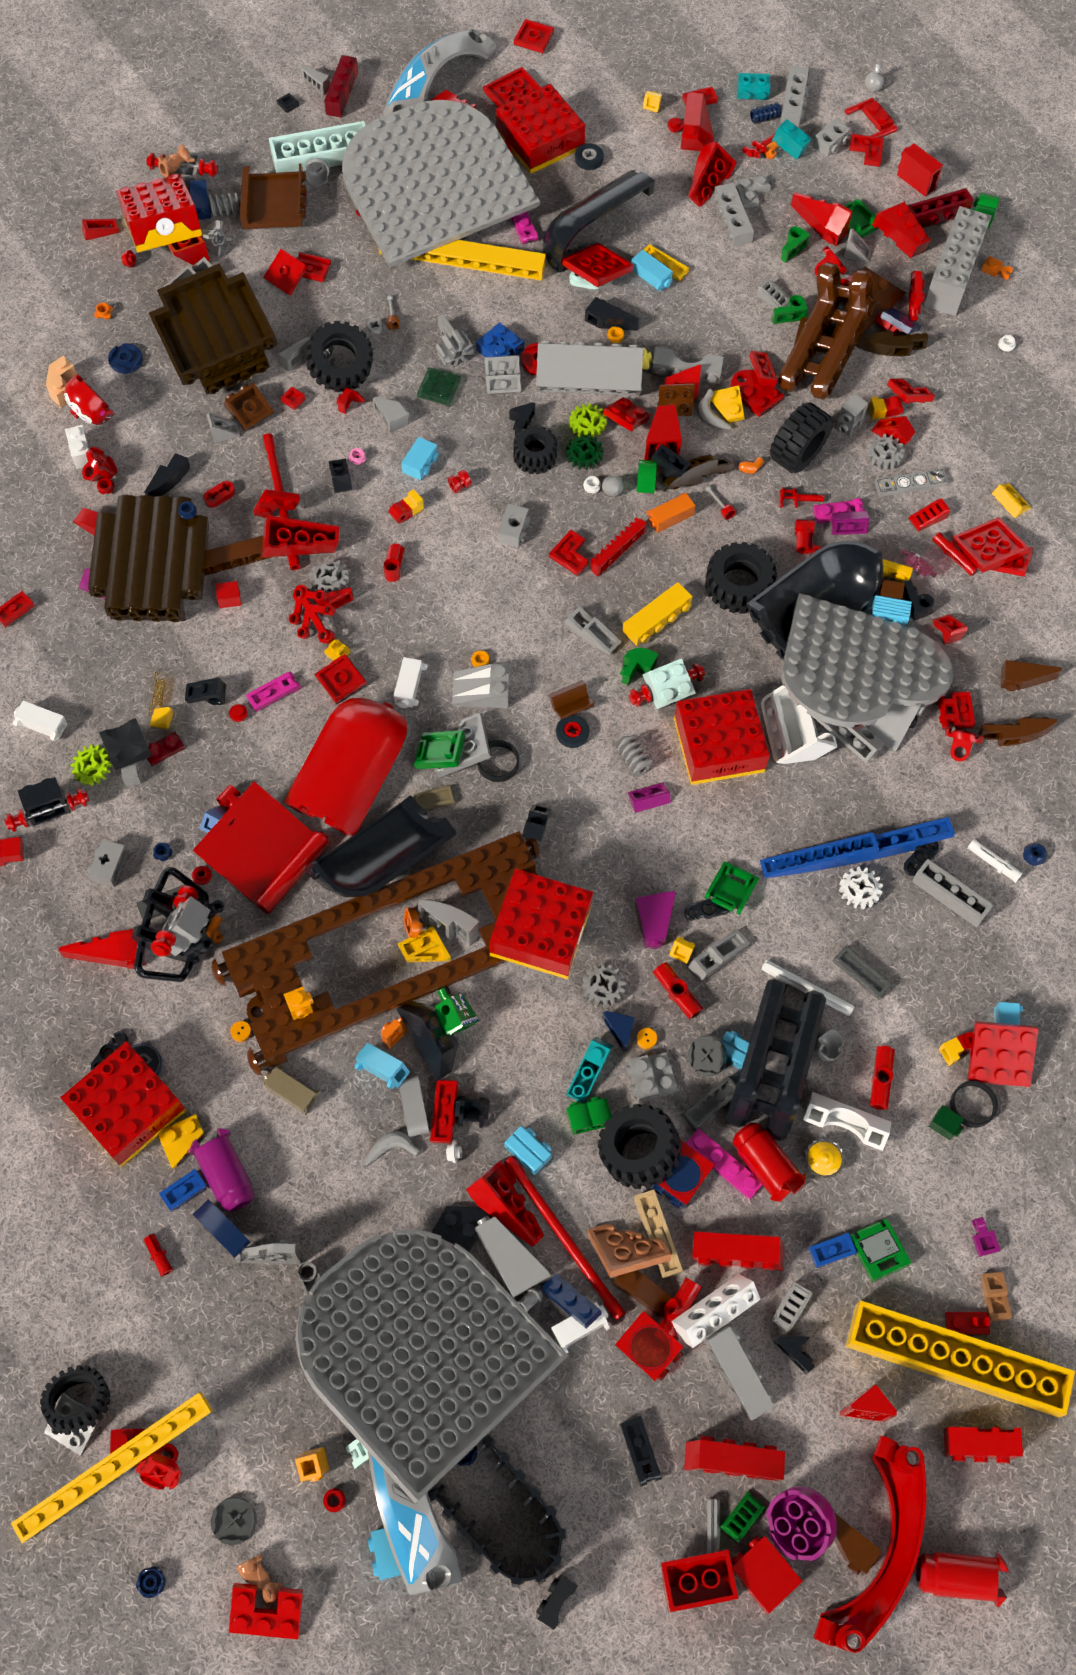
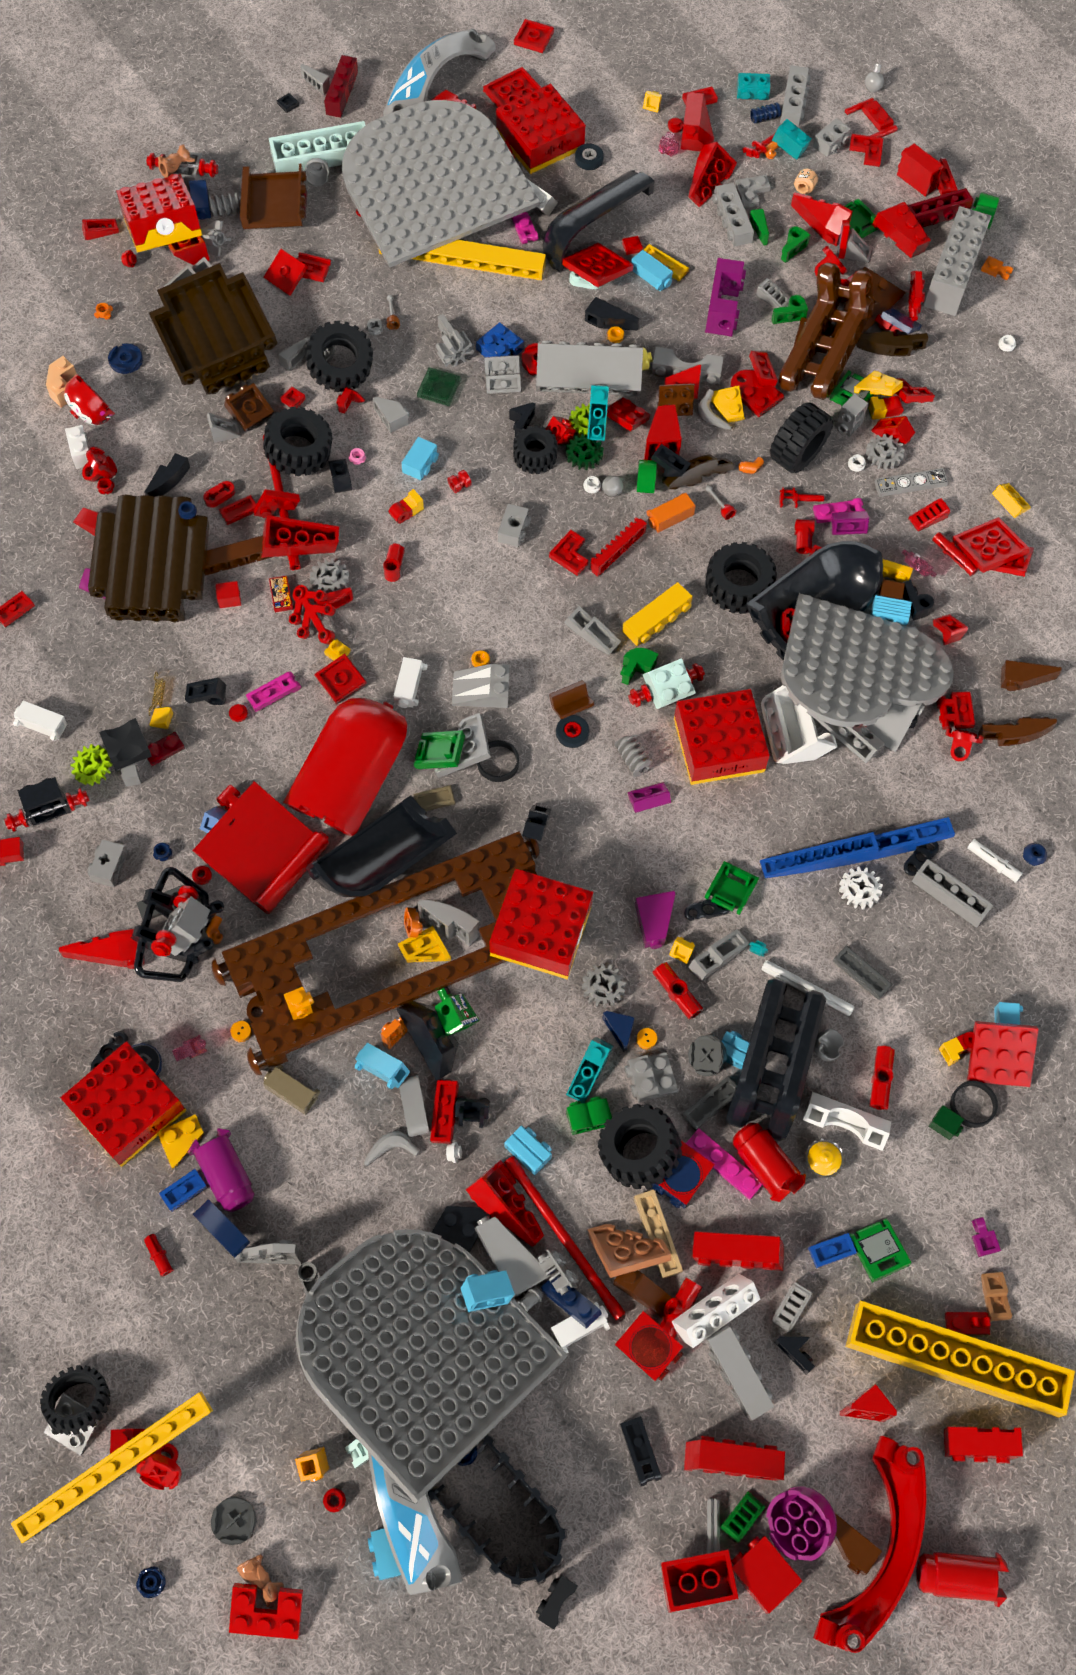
(190, 1048): none -> clear pink piece
(238, 510): none -> red tile
(280, 594): none -> tile
(303, 424): none -> black tyre
(487, 1290): none -> medium azure brick
(547, 202): none -> white brick
(562, 429): none -> red brick
(567, 1278): none -> light grey hinge
(598, 412): none -> teal slope
(632, 245): none -> red plate
(669, 145): none -> clear pink piece
(723, 311): none -> magenta plate
(758, 948): none -> teal plate
(759, 224): none -> green slope
(785, 623): none -> red beam
(806, 181): none -> light nougat head
(843, 239): none -> red tile
(846, 387): none -> green container
(856, 459): none -> white plate
(879, 383): none -> yellow wing
(946, 181): none -> red plate

